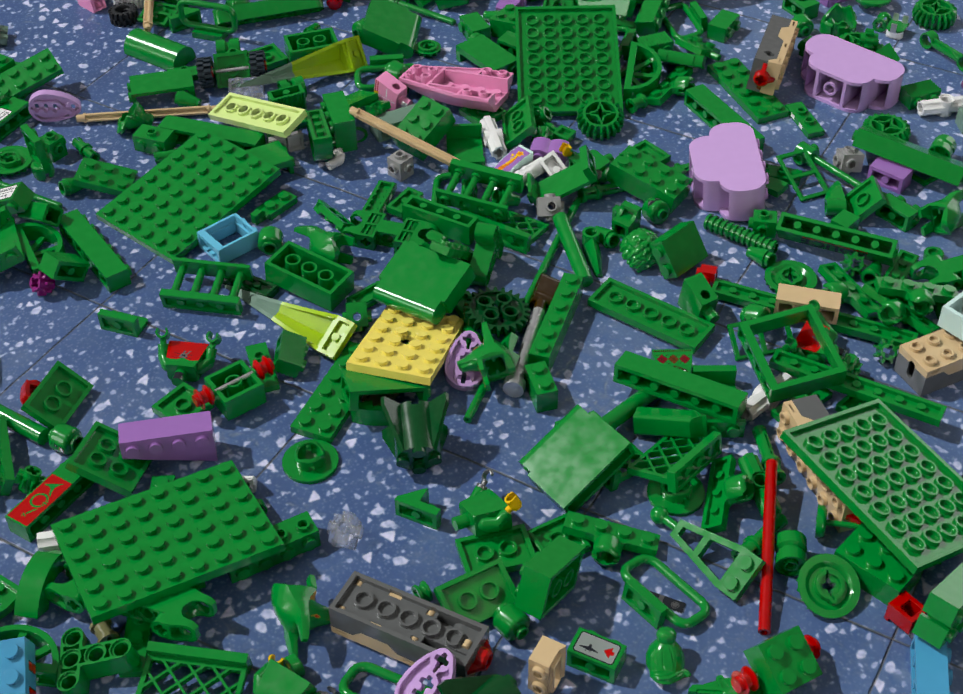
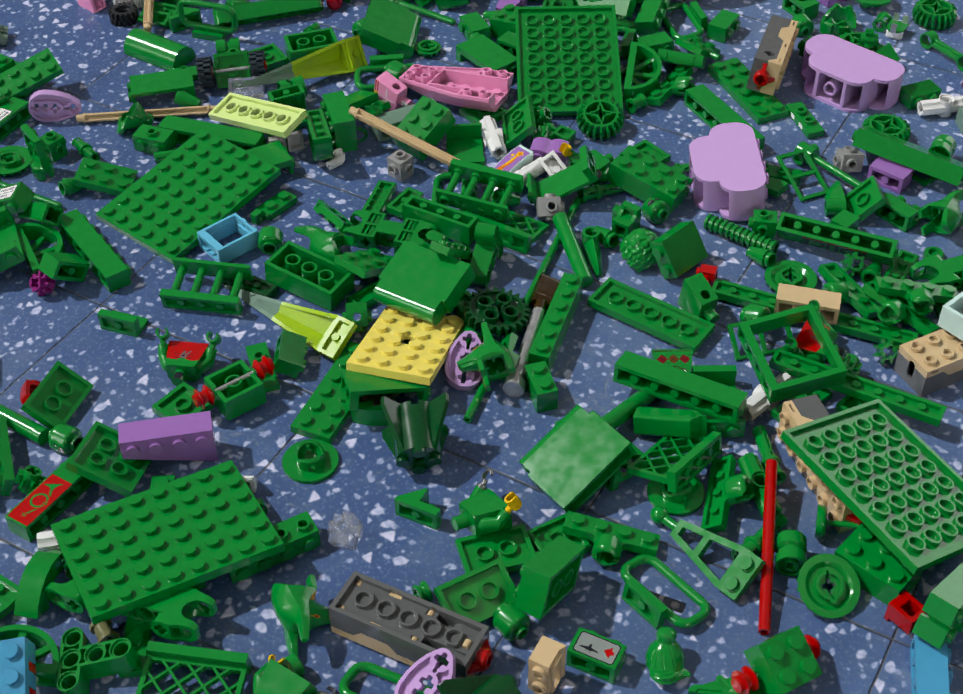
(363, 262): none -> green plate

